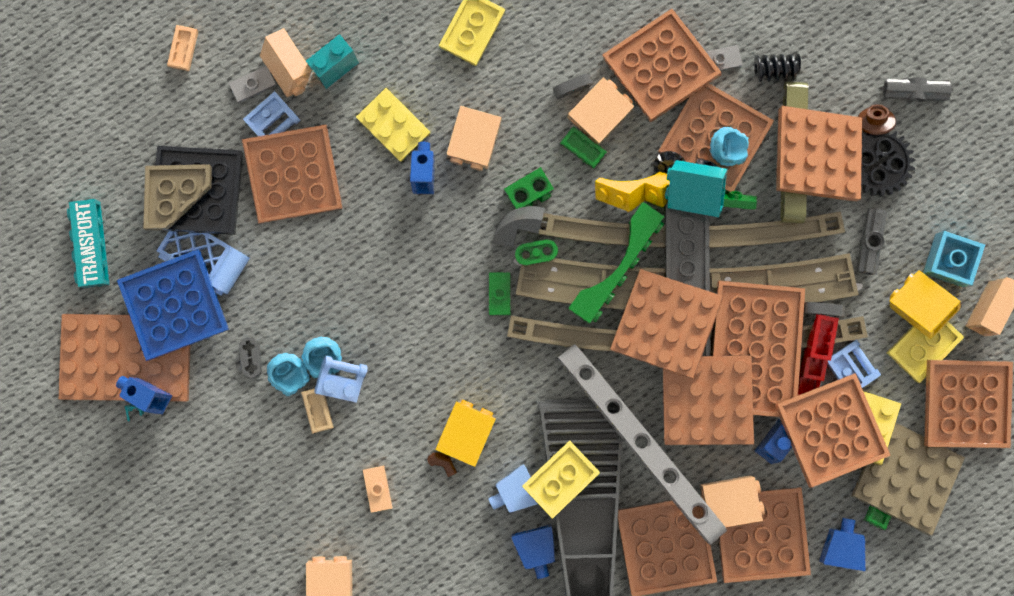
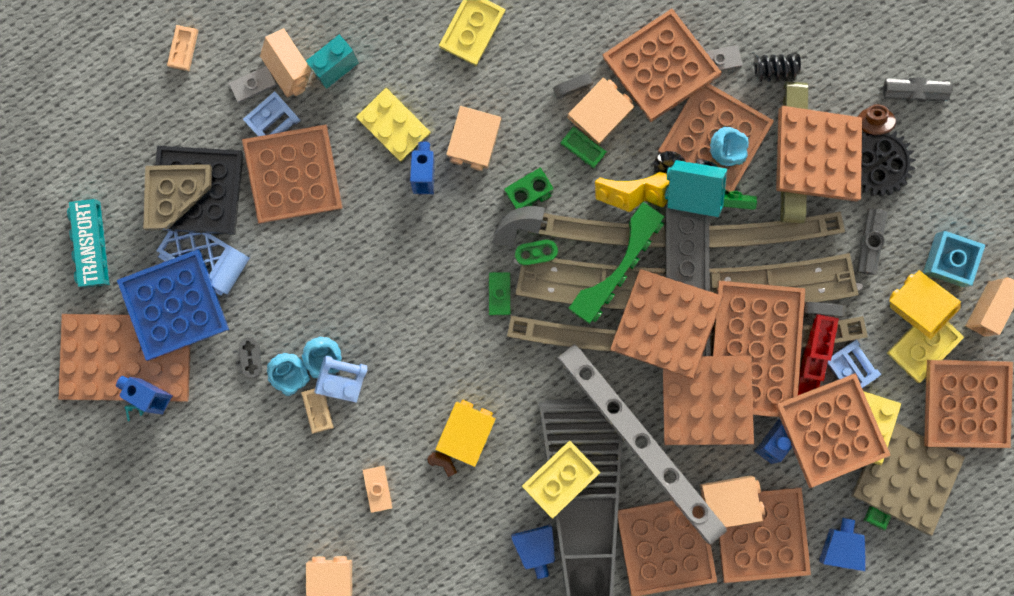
(511, 491): light blue torso -> none

